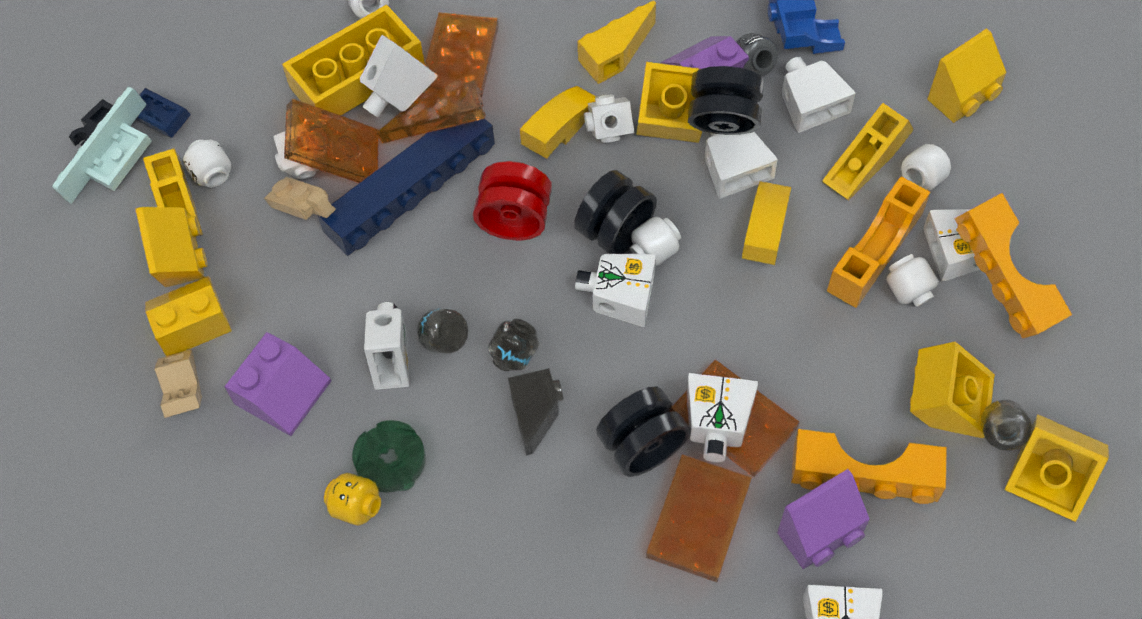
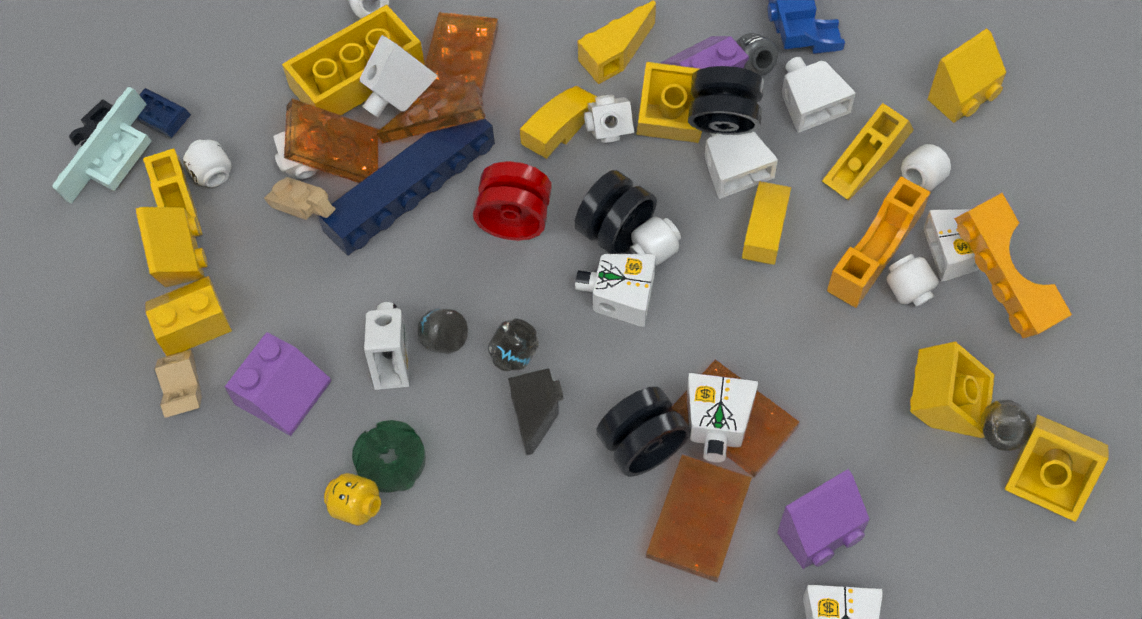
(914, 475): light orange arch -> none

